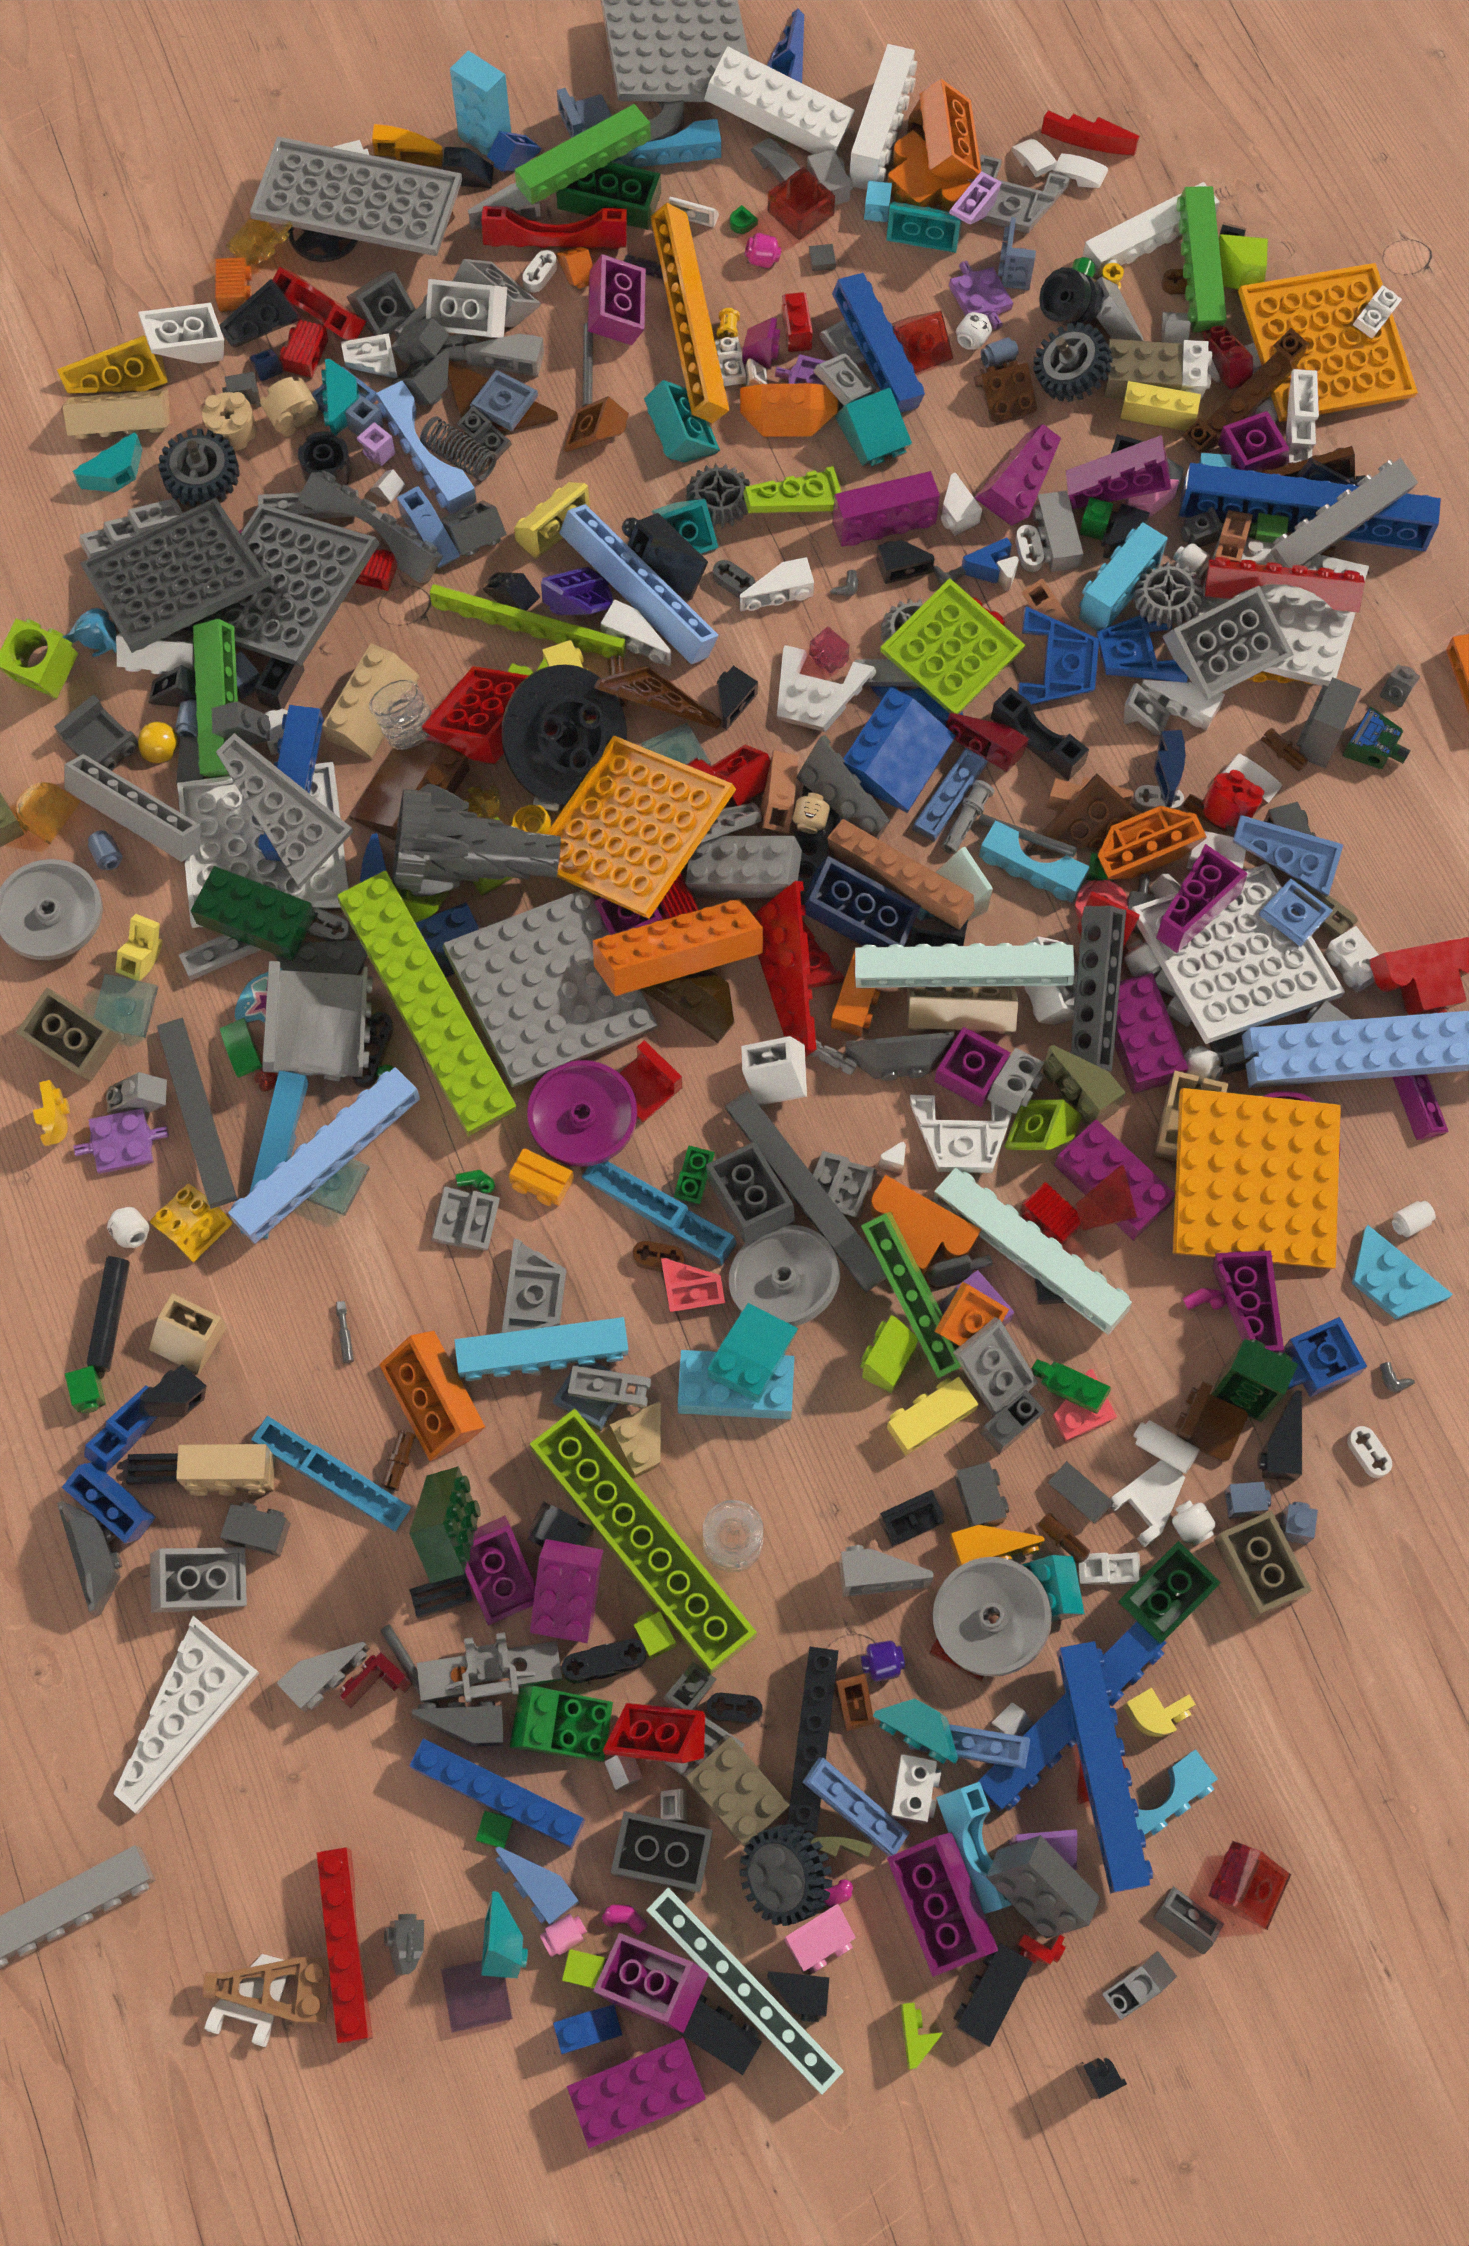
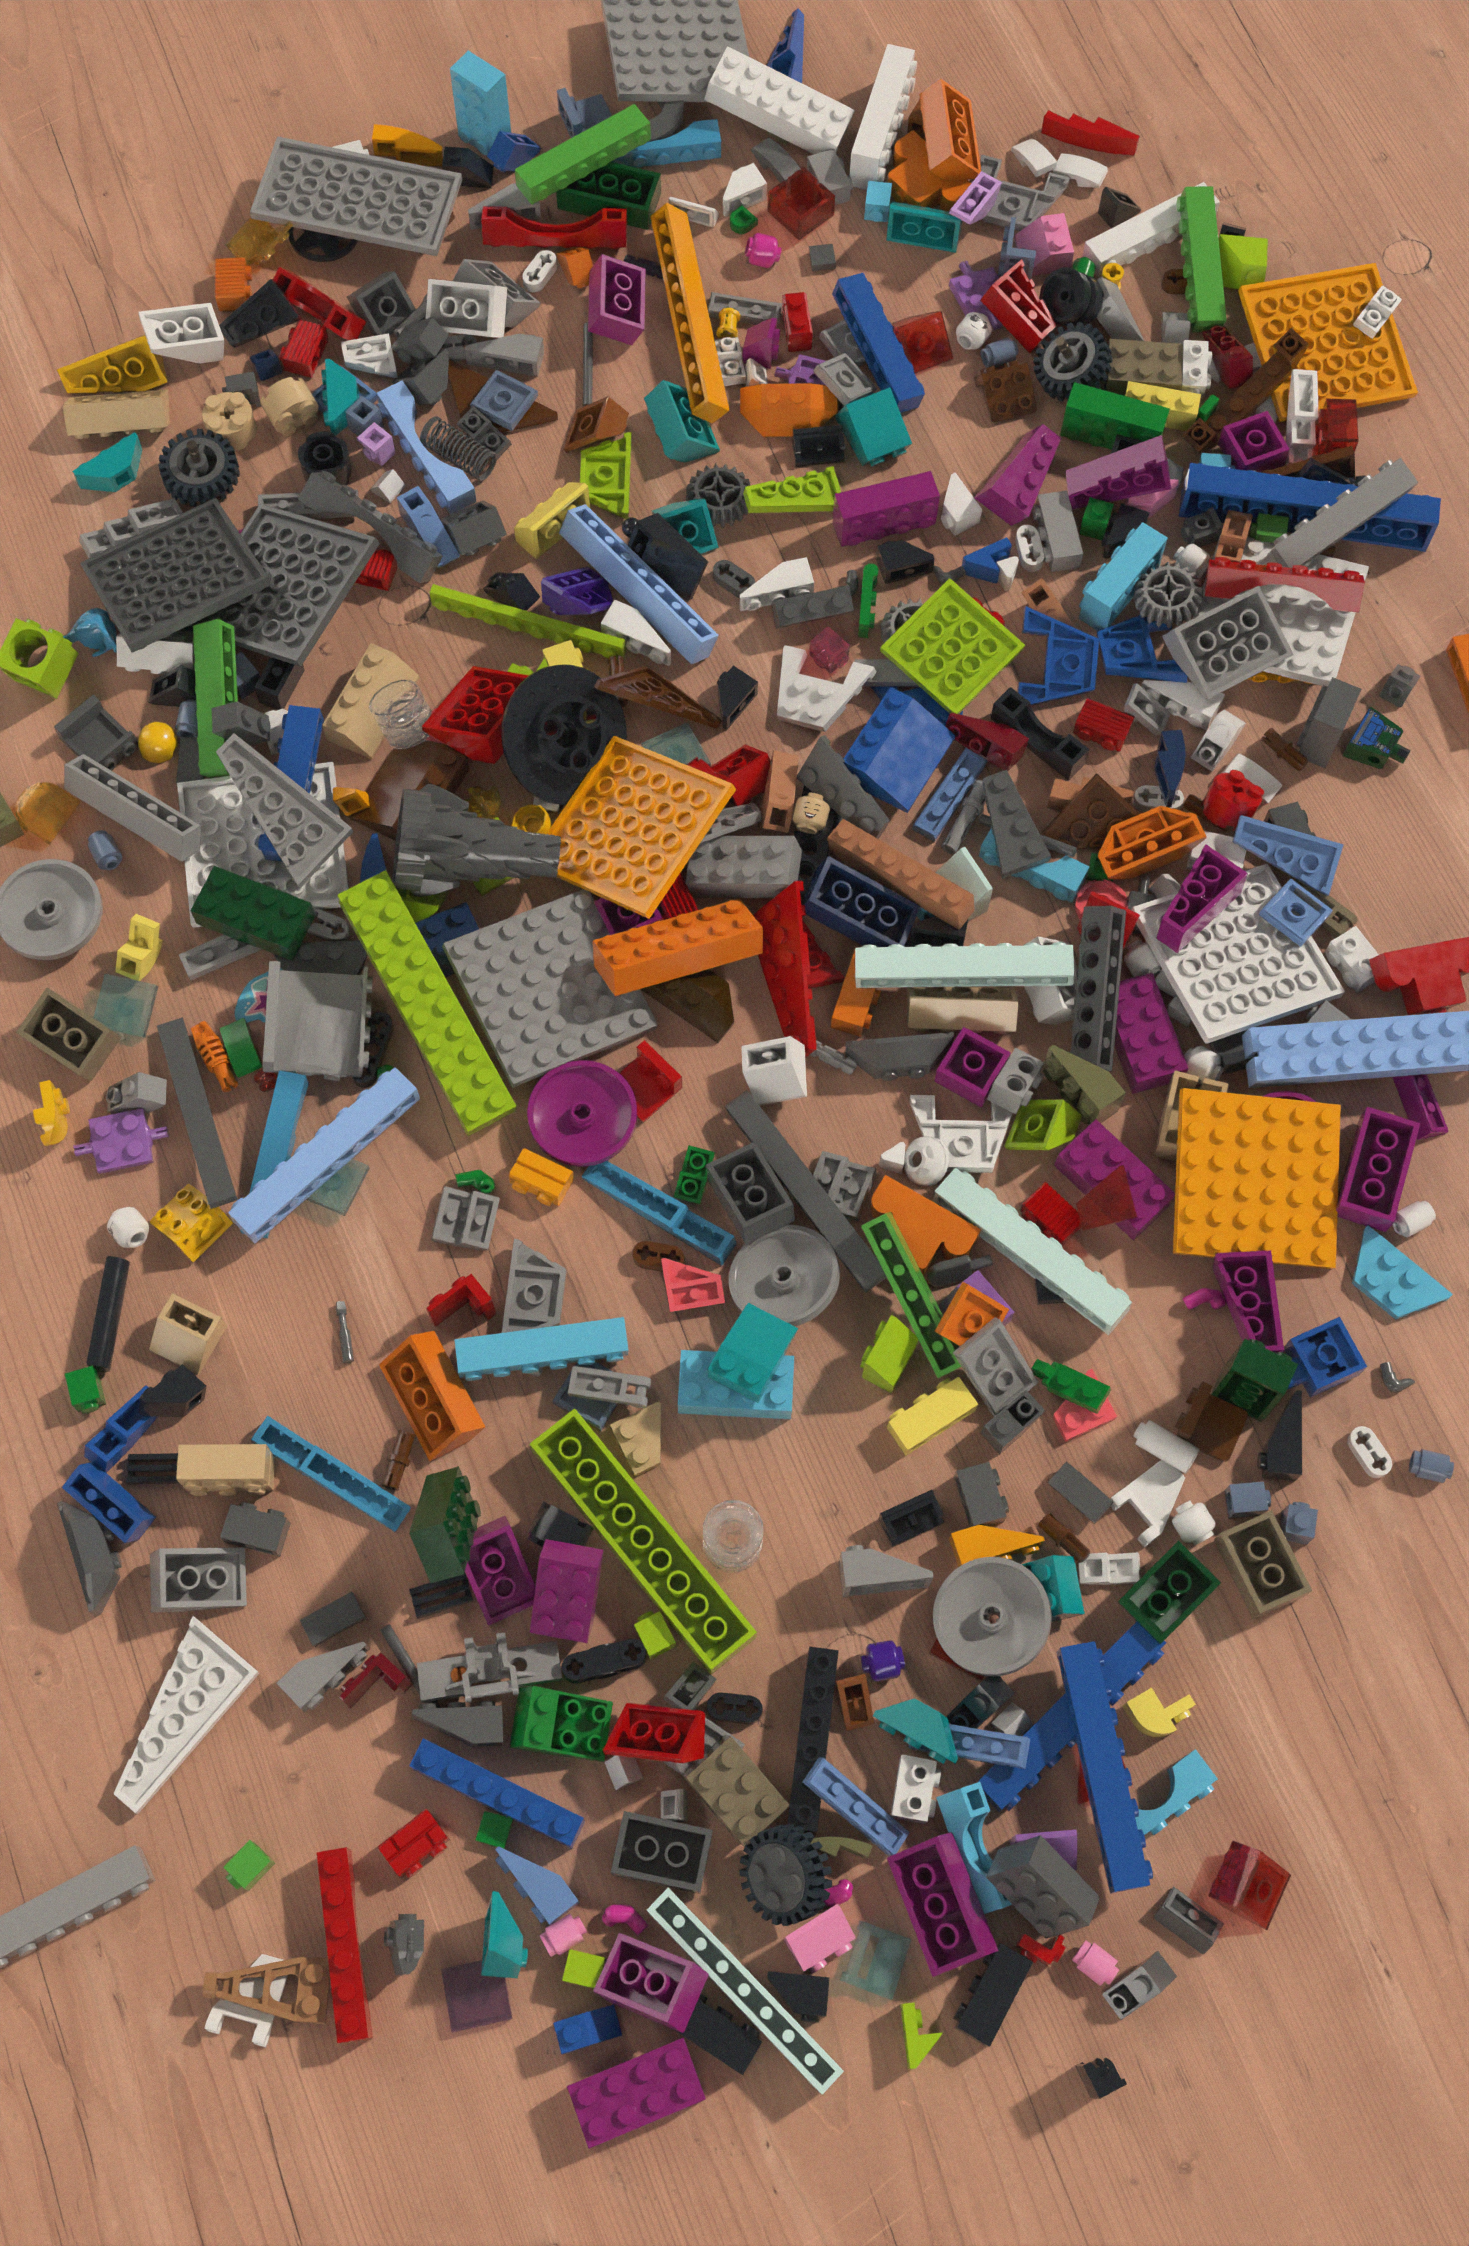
(214, 1055): none -> orange hinge
(248, 1866): none -> bright green brick
(332, 1619): none -> dark grey tile
(350, 800): none -> light orange slope
(414, 1844): none -> red brick
(462, 1292): none -> red bracket
(608, 474): none -> lime wing
(745, 189): none -> white slope
(751, 310): none -> light grey tile
(812, 607): none -> dark grey brick
(818, 445): none -> black hinge
(868, 600): none -> green plate
(885, 1964): none -> clear light blue plate
(933, 1163): none -> white piece
(981, 1703): none -> black slope
(1015, 834): none -> dark grey wing
(1019, 308): none -> red wedge
(1050, 240): none -> bright pink slope
(1095, 1963): none -> bright pink brick
(1100, 415): none -> green brick
(1103, 725): none -> red brick
(1116, 207): none -> pearl dark grey slope
(1208, 408): none -> green tile
(1218, 739): none -> white slope
(1336, 426): none -> clear red piece
(1376, 1169): none -> magenta brick
(1431, 1465): none -> sand blue brick

